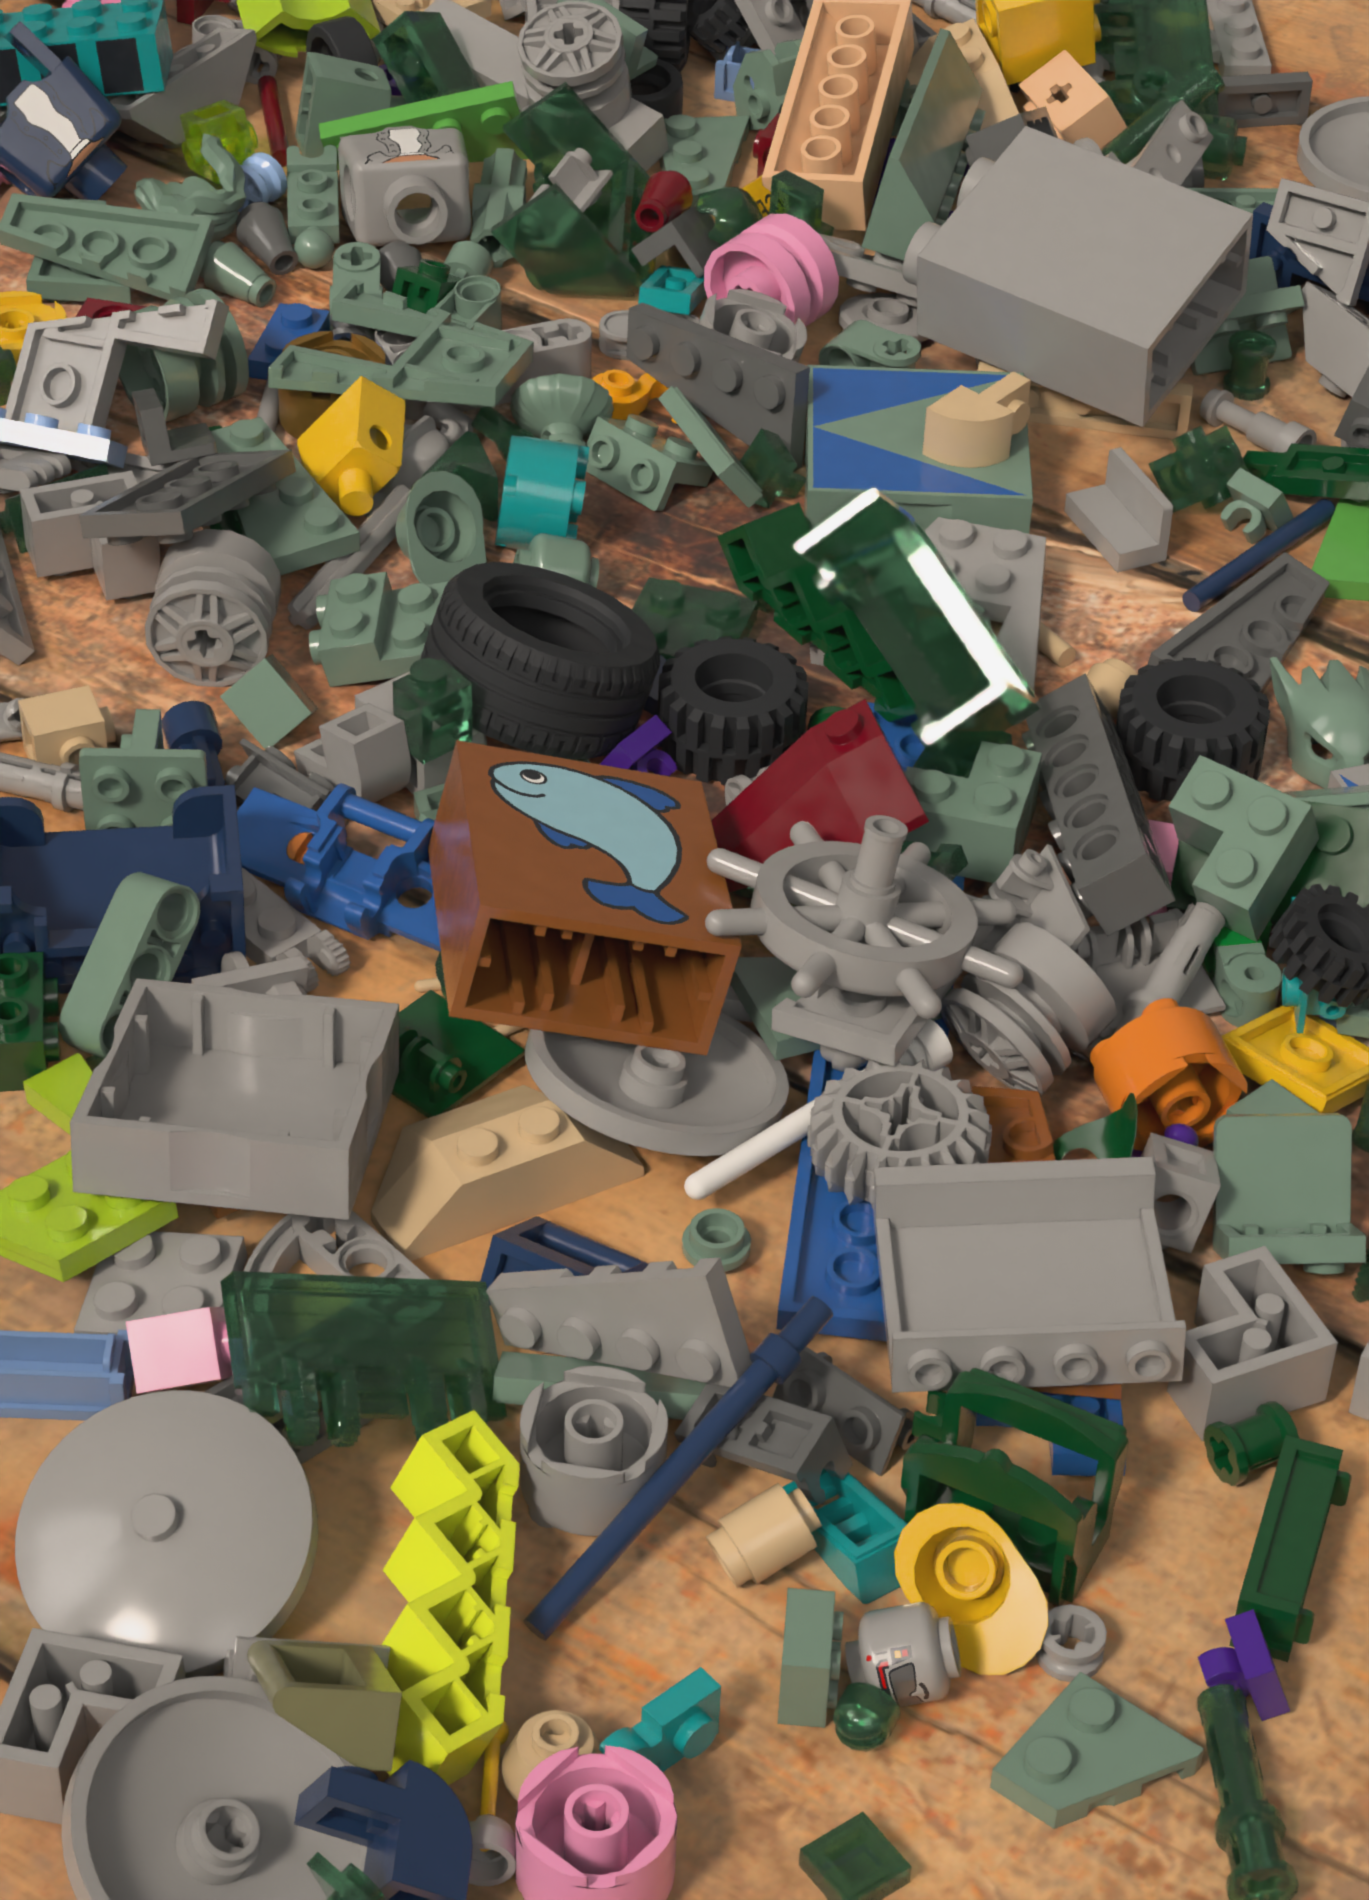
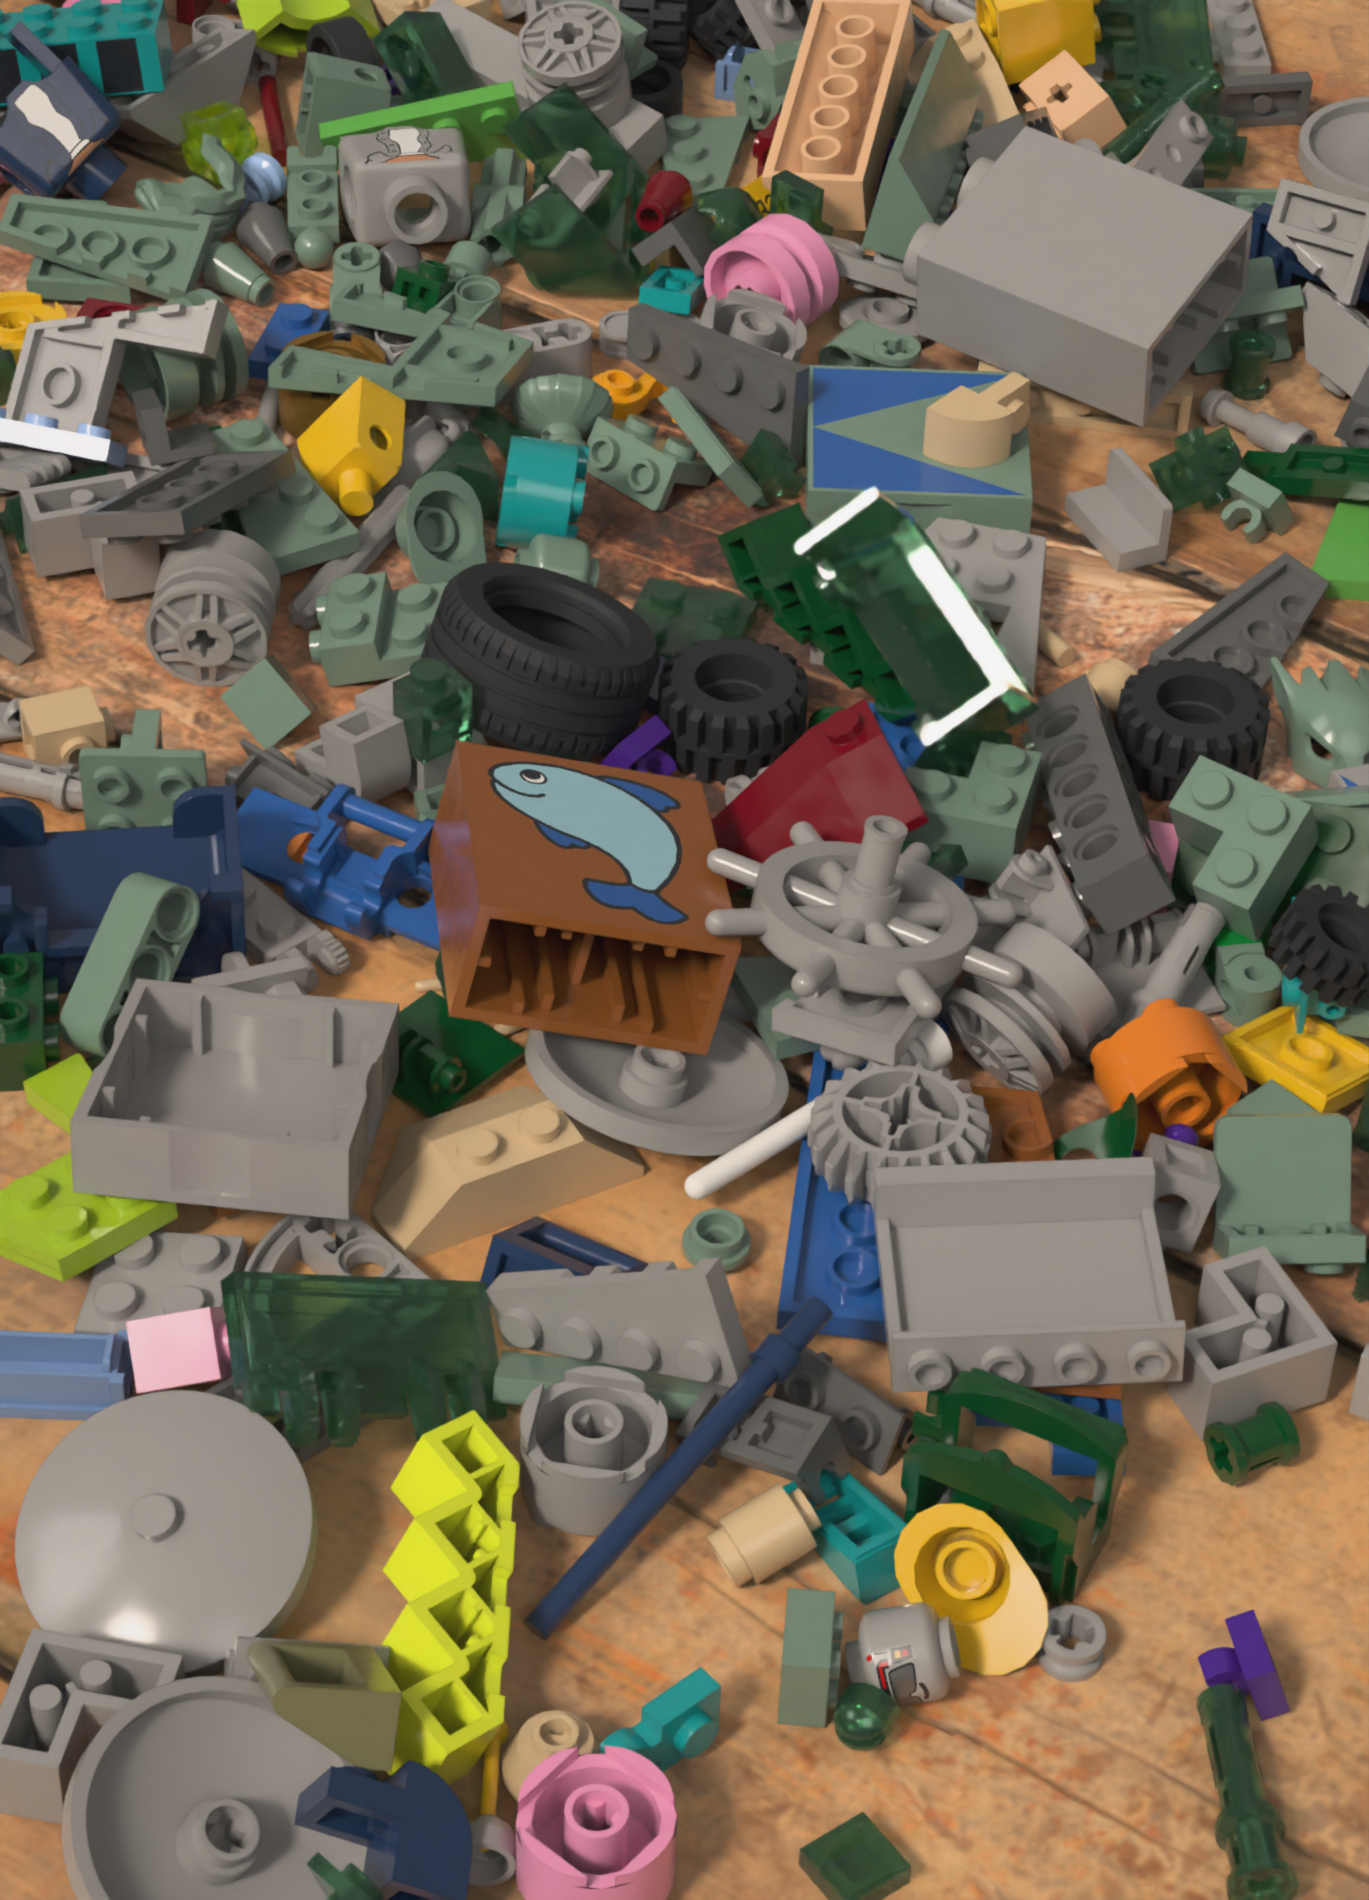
(195, 727): dark blue piece -> none
(1089, 1754): sand green wing -> none
(1258, 555): dark blue bar -> none
(1289, 1542): dark green container -> none

